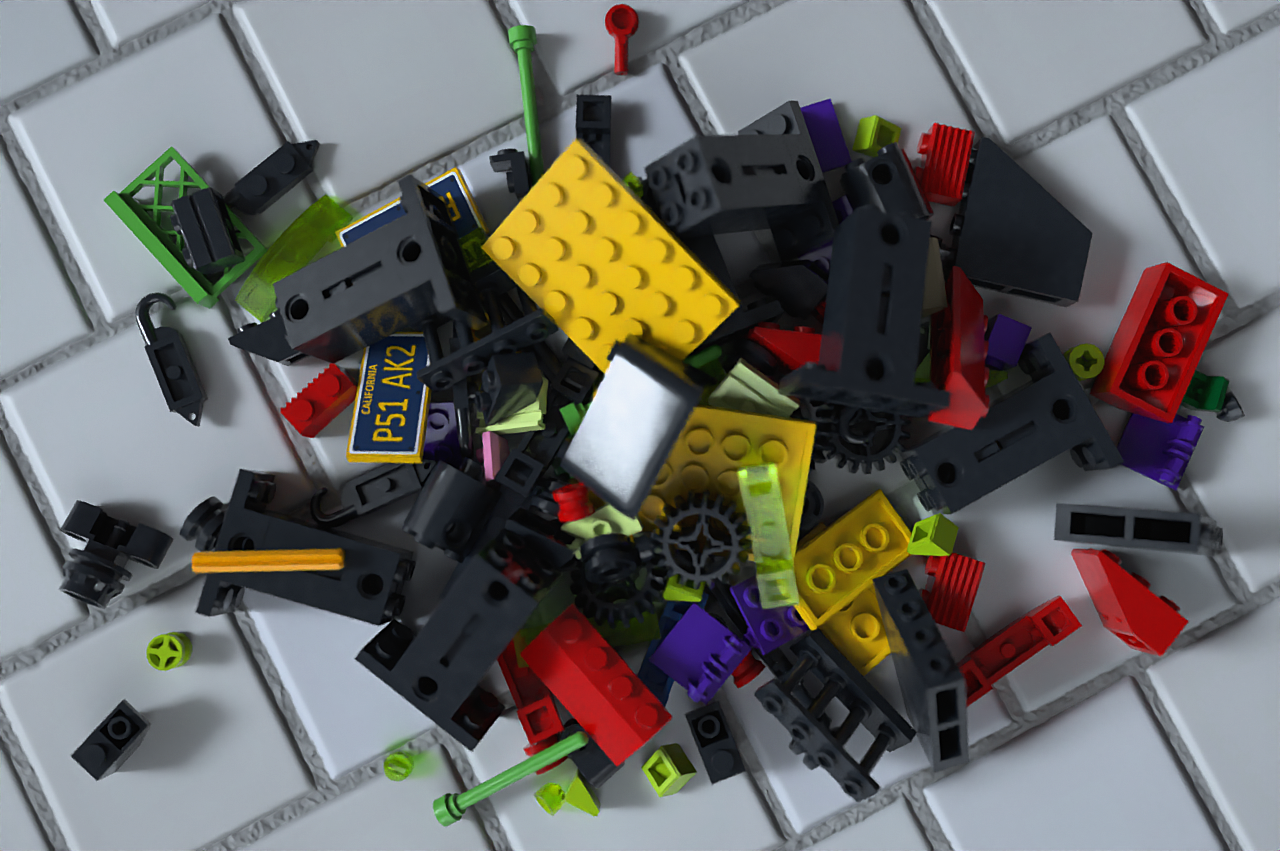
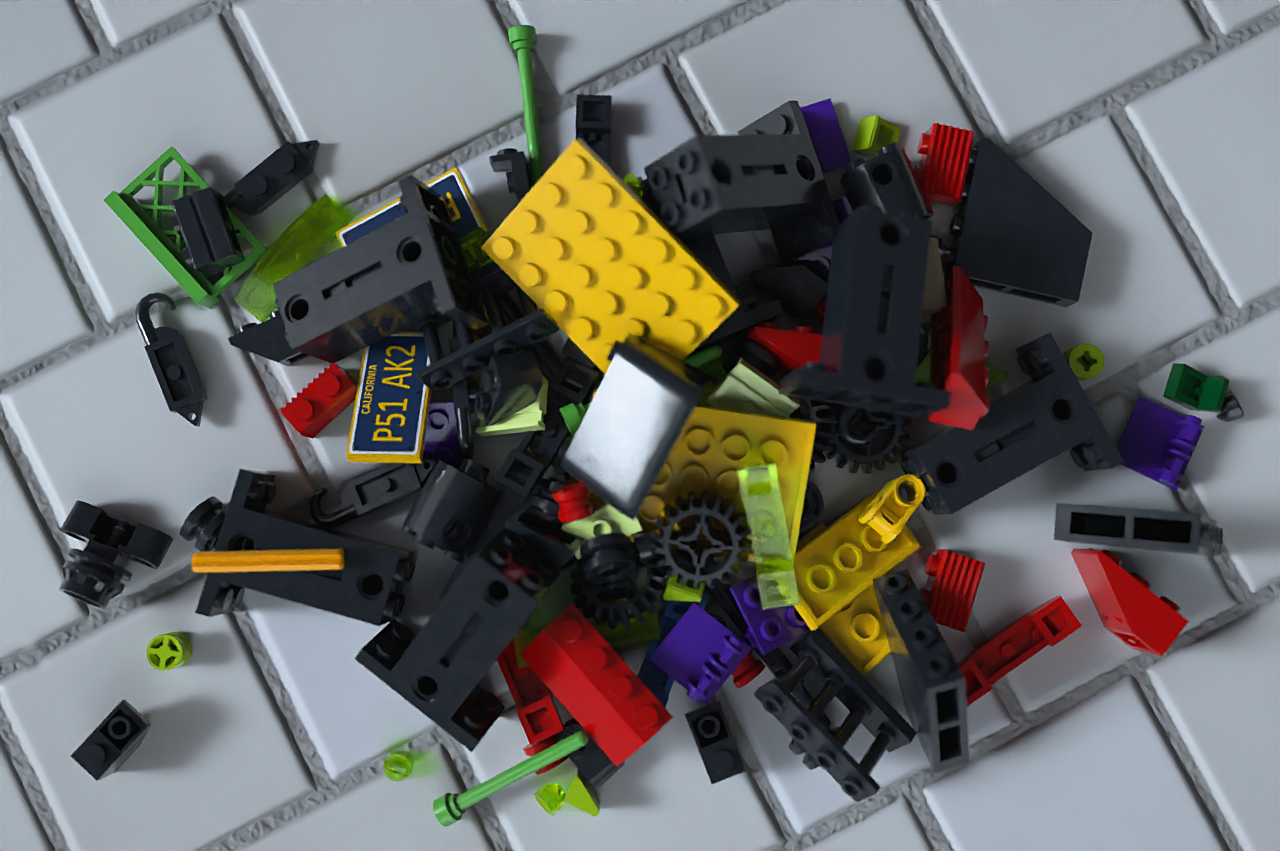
(493, 453): bright pink piece -> none
(621, 24): red plate -> none
(668, 769): lime slope -> none
(888, 511): none -> yellow piece
(933, 536): lime slope -> none
(1005, 341): dark purple brick -> none
(1159, 343): red slope -> none

